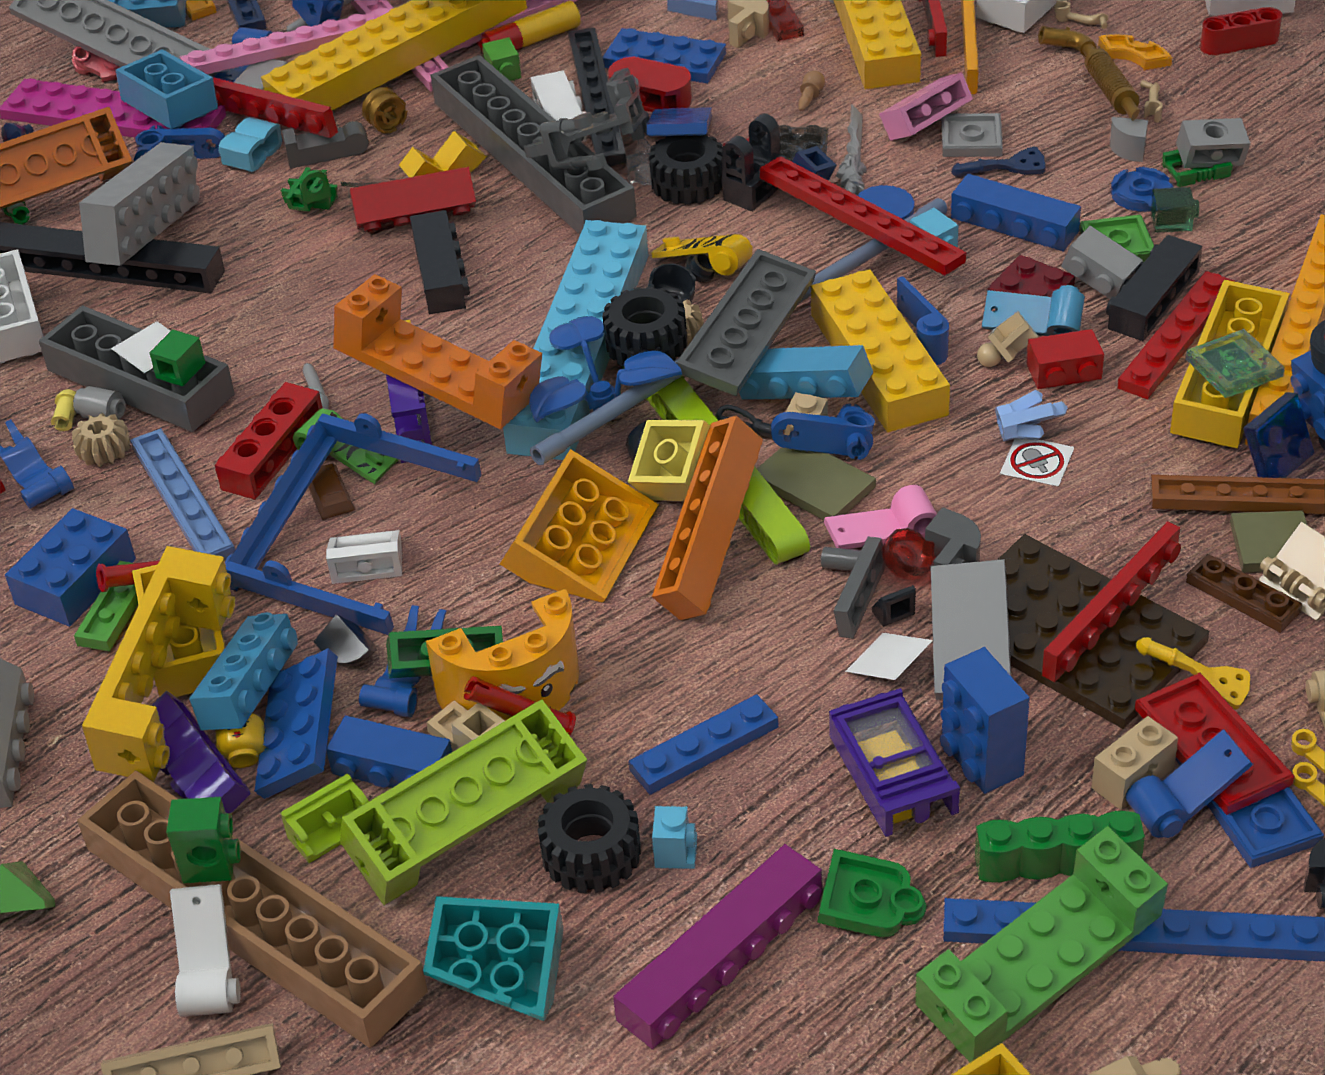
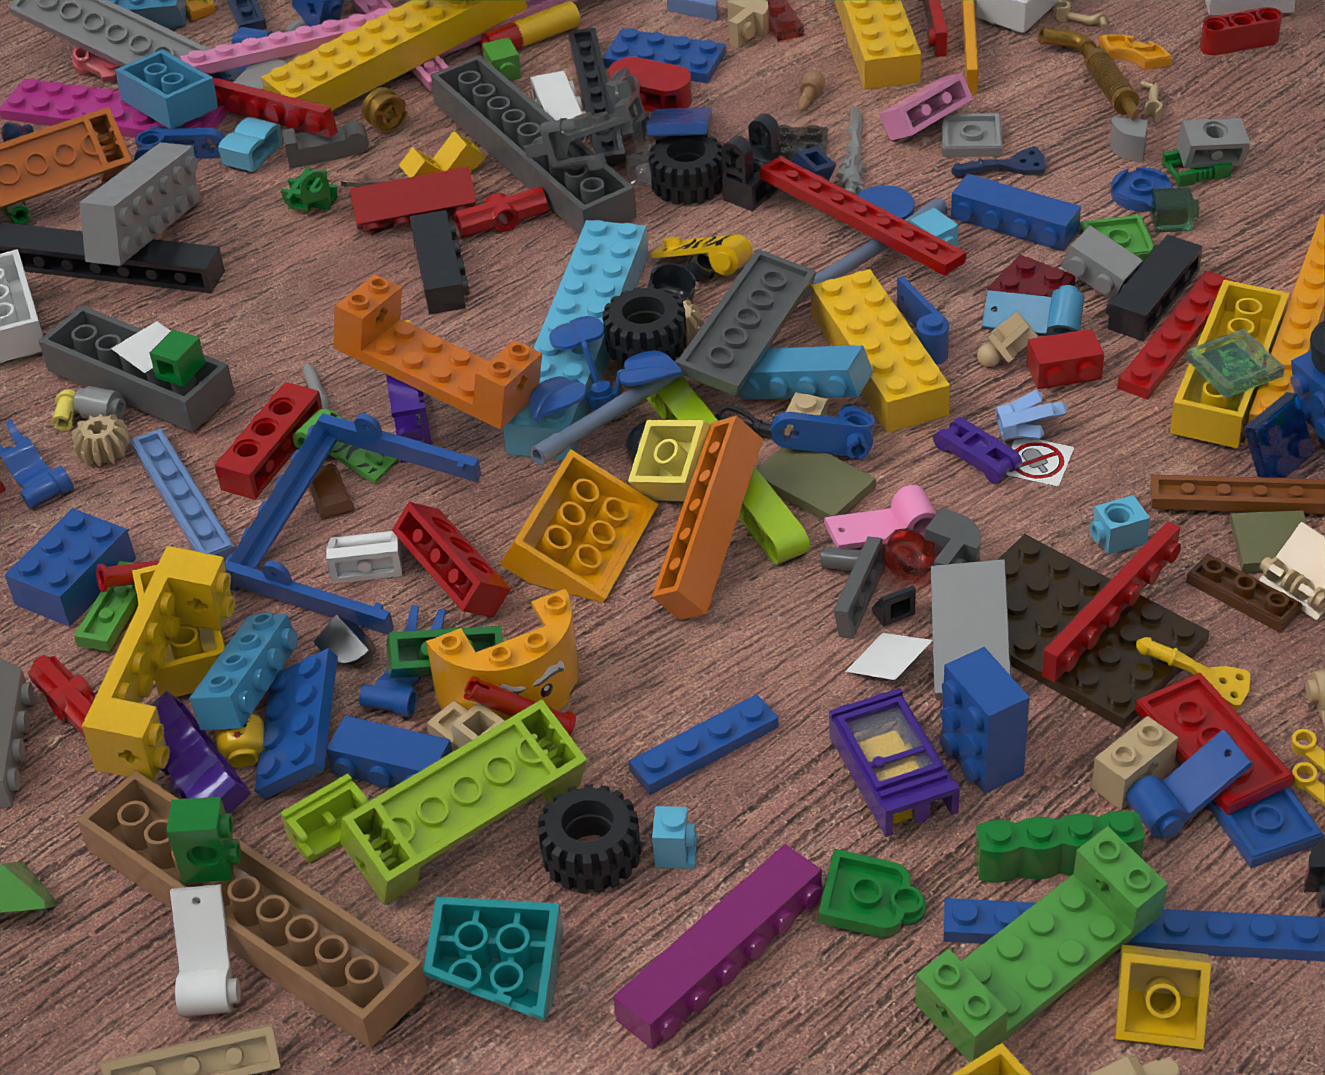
(66, 694): none -> red piece
(451, 560): none -> red brick
(501, 212): none -> red piece
(978, 449): none -> dark purple plate
(1120, 524): none -> medium azure brick
(1162, 996): none -> yellow slope

